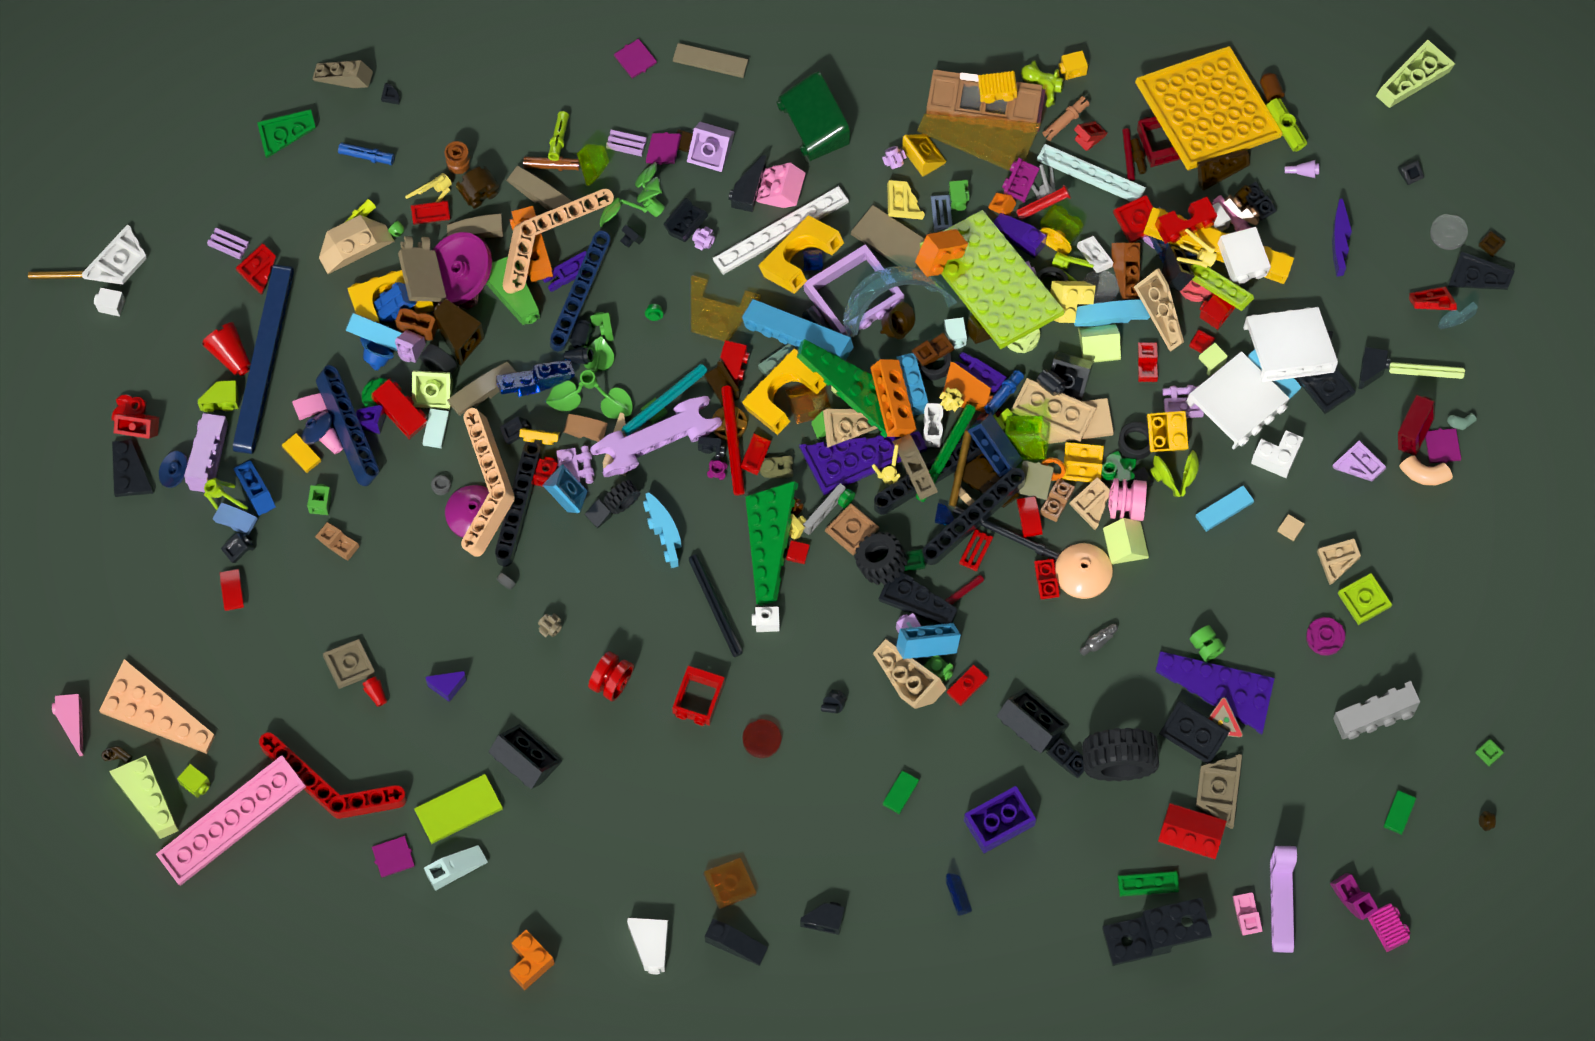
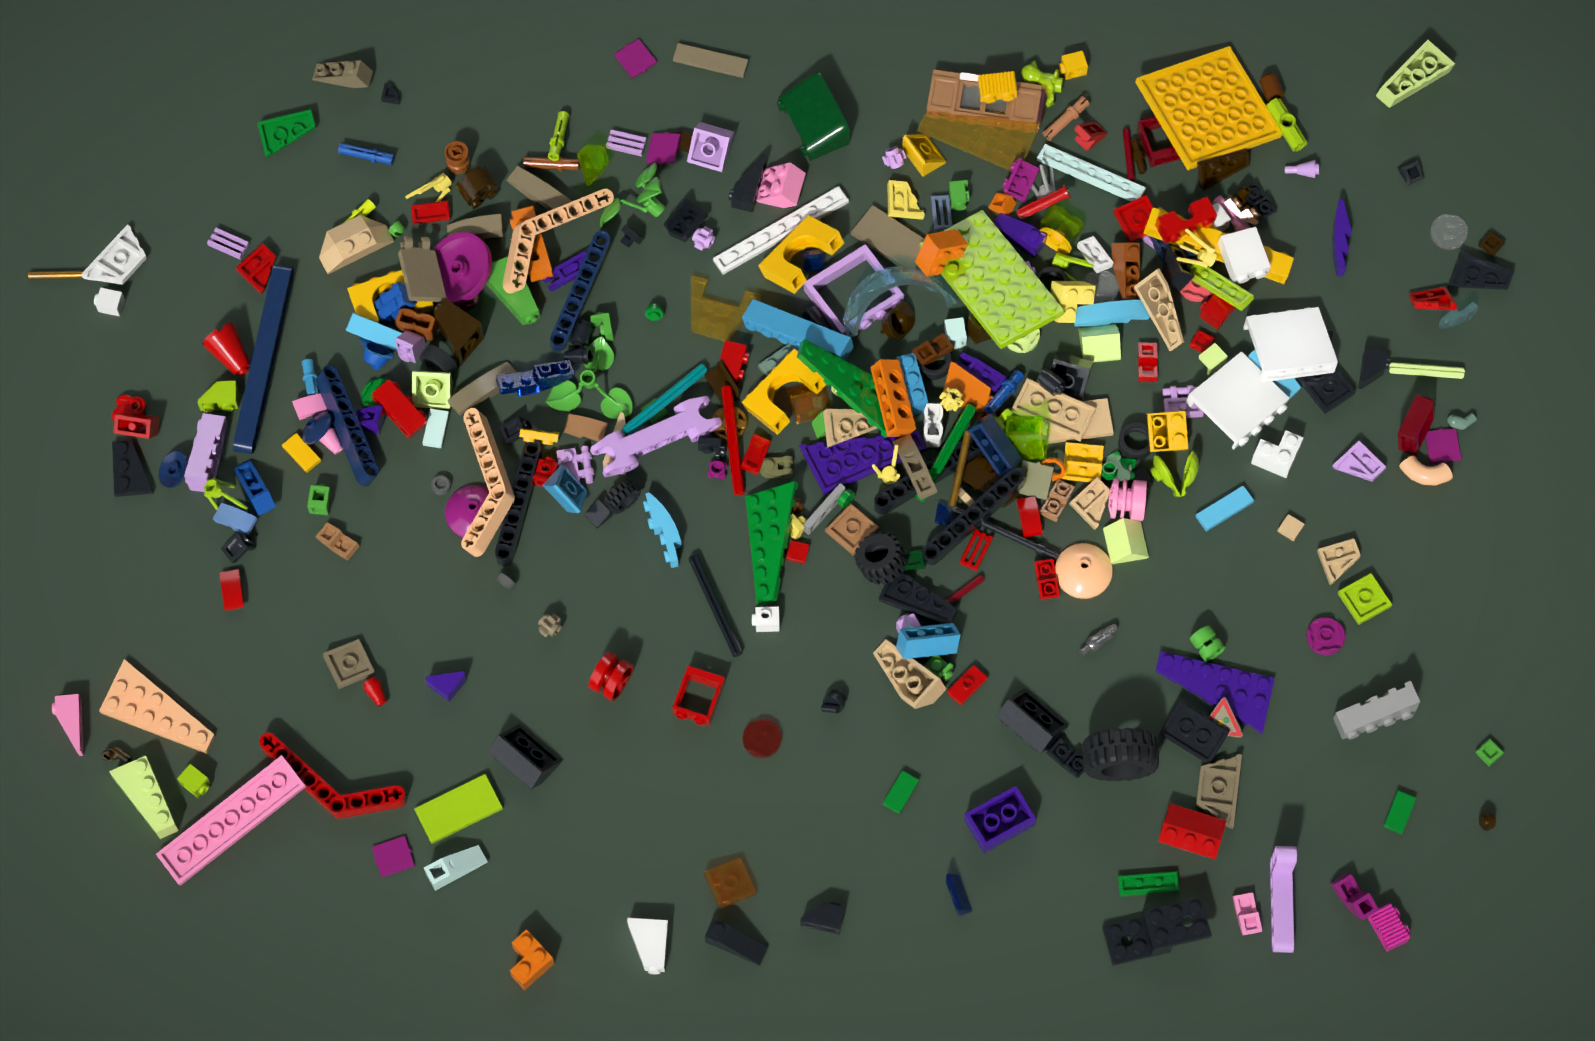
(309, 377): none -> dark azure axle

